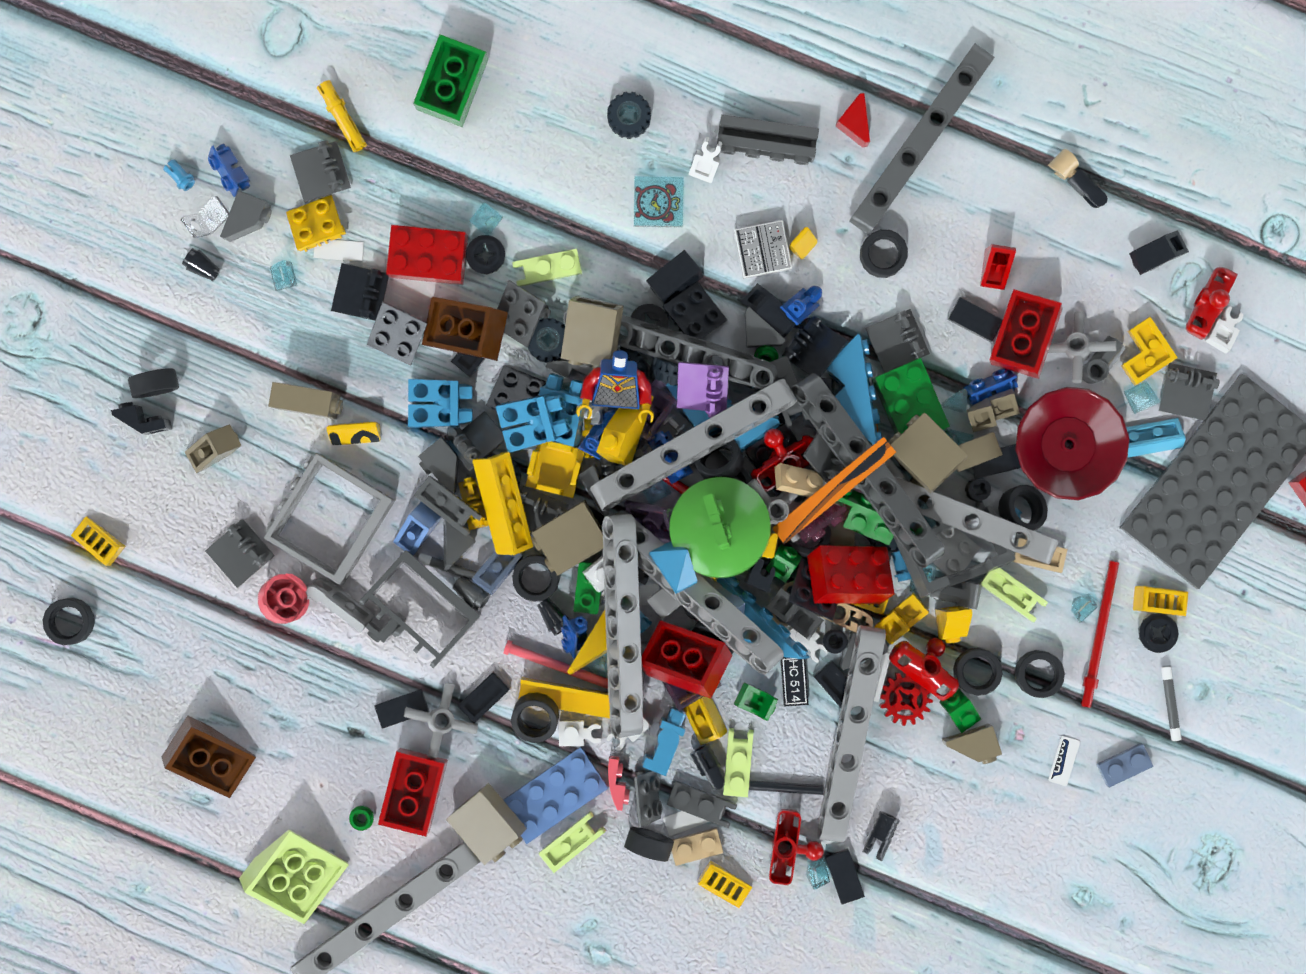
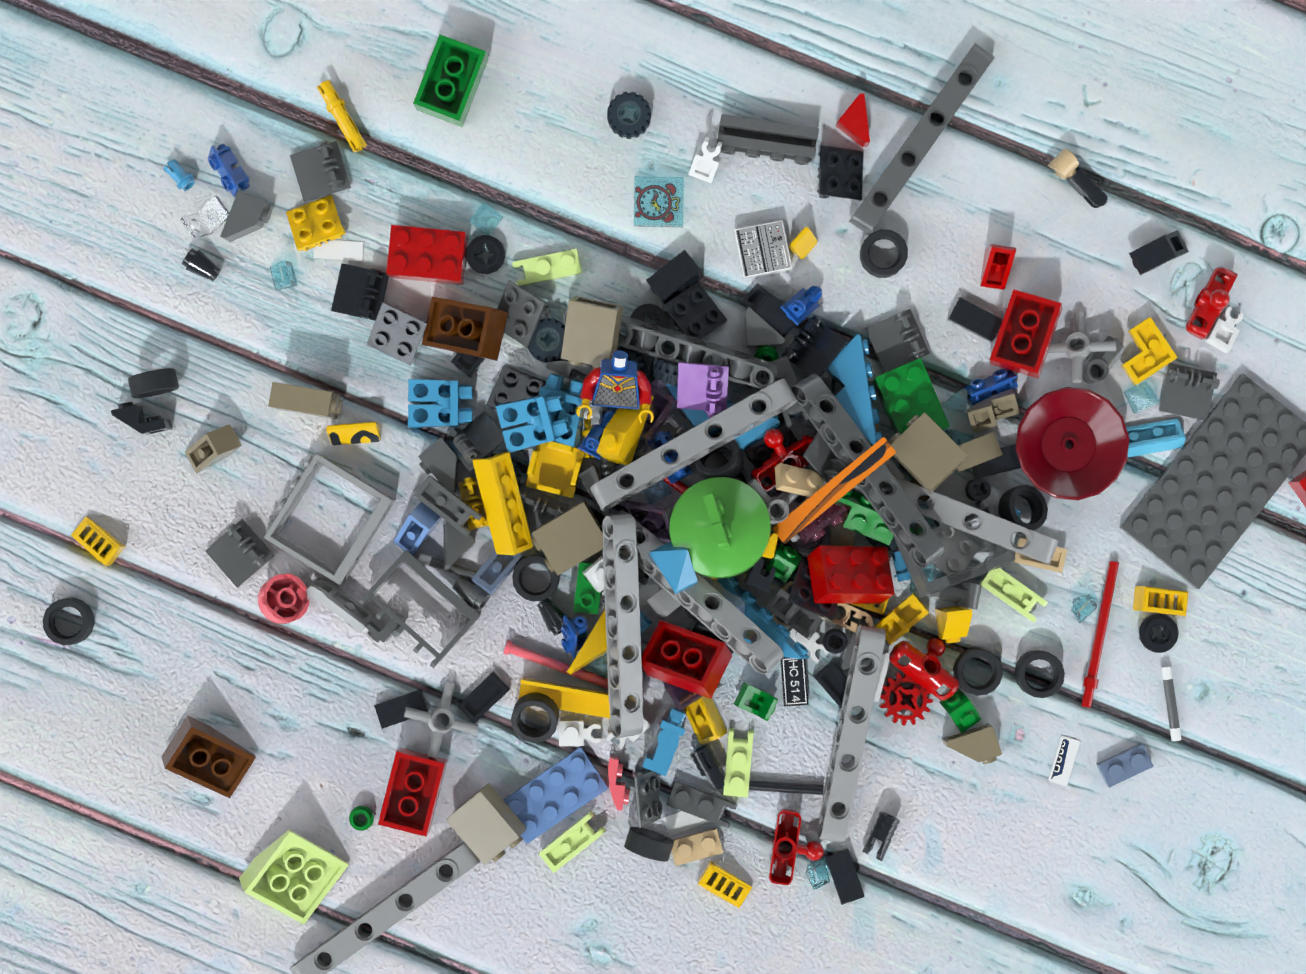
(840, 173): none -> black hinge

